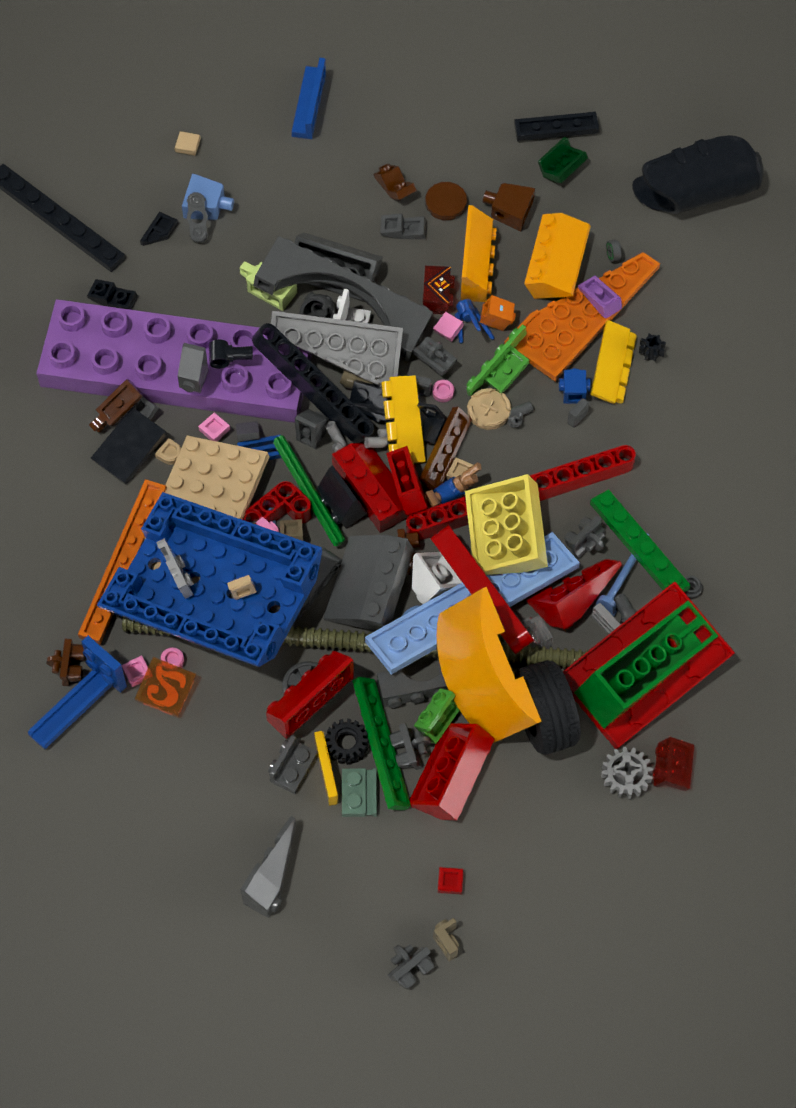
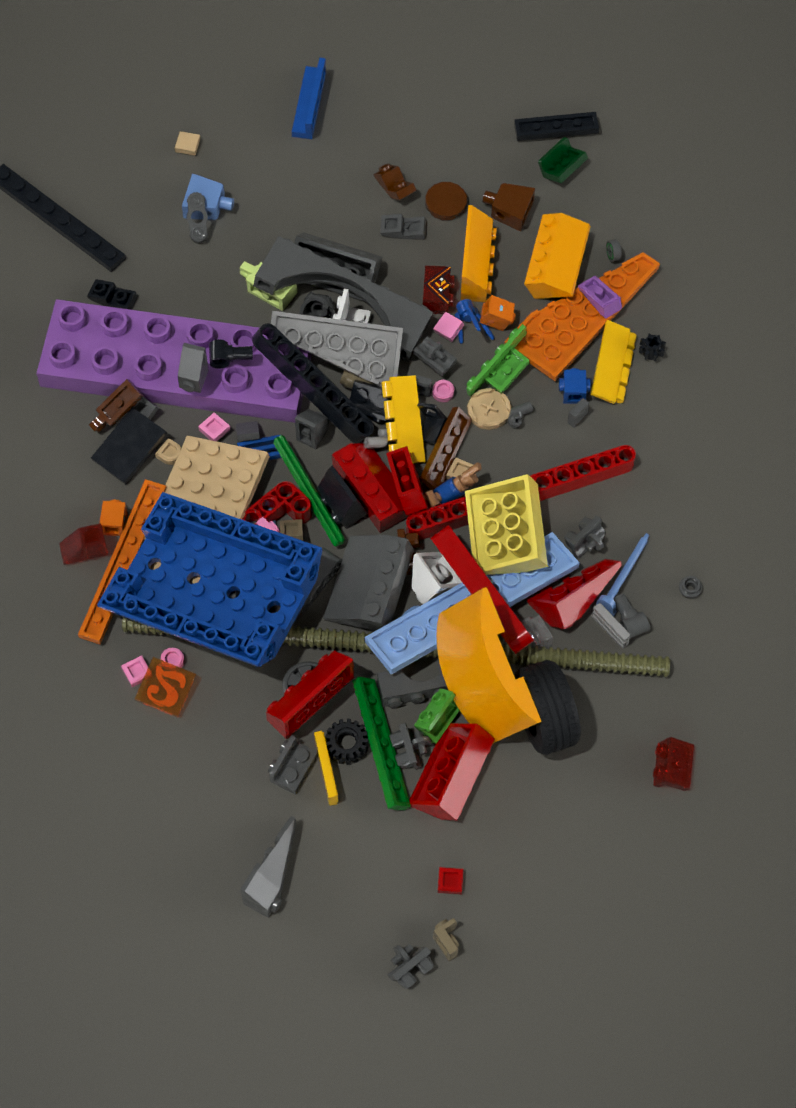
(67, 671): reddish brown hips -> none
(84, 544): none -> clear red slope
(104, 674): blue bracket -> none
(113, 517): none -> orange brick
(160, 229): black tile -> none
(175, 565): light grey wing -> none
(242, 587): tan tile -> none
(336, 436): light grey arm -> none
(359, 792): sand green plate -> none
(617, 774): light grey gear -> none
(637, 541): green plate -> none
(646, 665): piece -> none
(700, 175): black animal -> none

